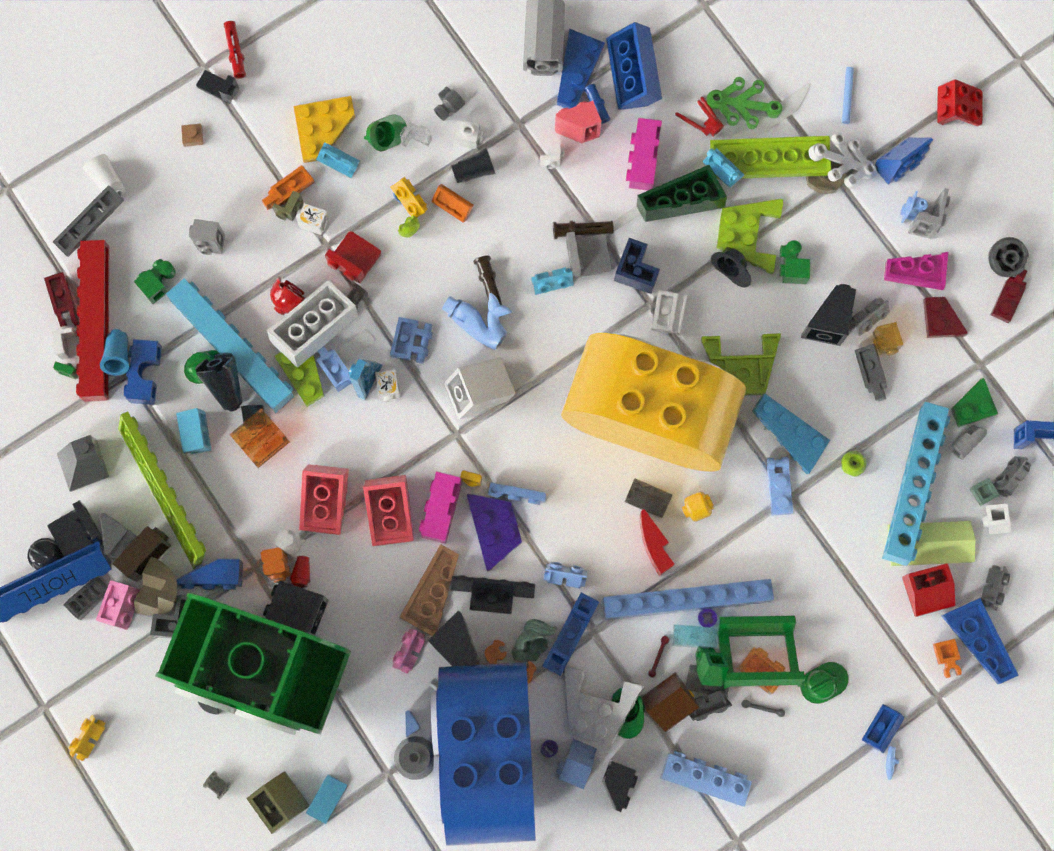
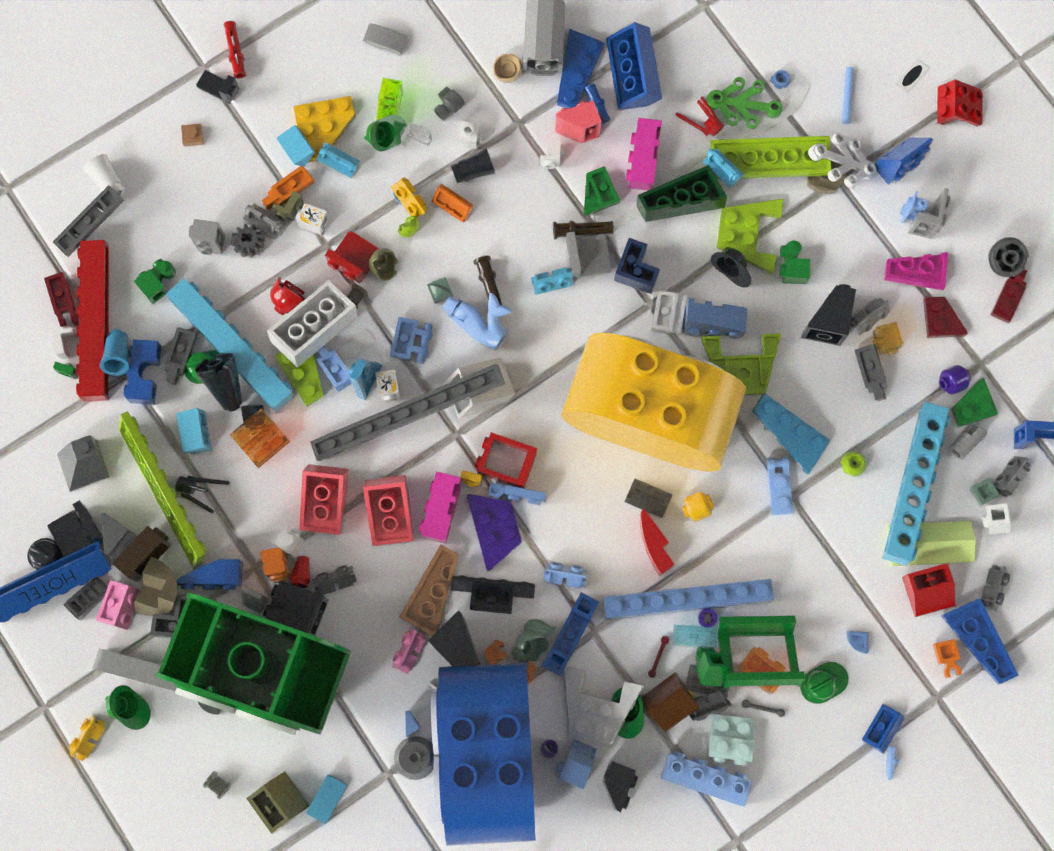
(128, 707): none -> green piece
(130, 668): none -> light grey beam
(179, 354): none -> dark grey hinge
(188, 485): none -> black plant
(253, 599): none -> light grey slope
(254, 235): none -> dark grey gear
(264, 220): none -> light grey hinge
(296, 146): none -> medium azure slope
(341, 576): none -> dark grey hinge
(383, 264): none -> olive hair
(385, 38): none -> light grey slope
(389, 98): none -> clear neon green slope
(407, 412): none -> dark grey plate
(440, 290): none -> sand green tile
(507, 68): none -> tan hair
(526, 468): none -> red window
(599, 192): none -> green wing
(714, 320): none -> medium blue wedge
(731, 739): none -> light aqua plate
(781, 74): none -> medium blue plate
(858, 641): none -> medium blue tile
(912, 75): none -> sticker
(954, 379): none -> dark purple head

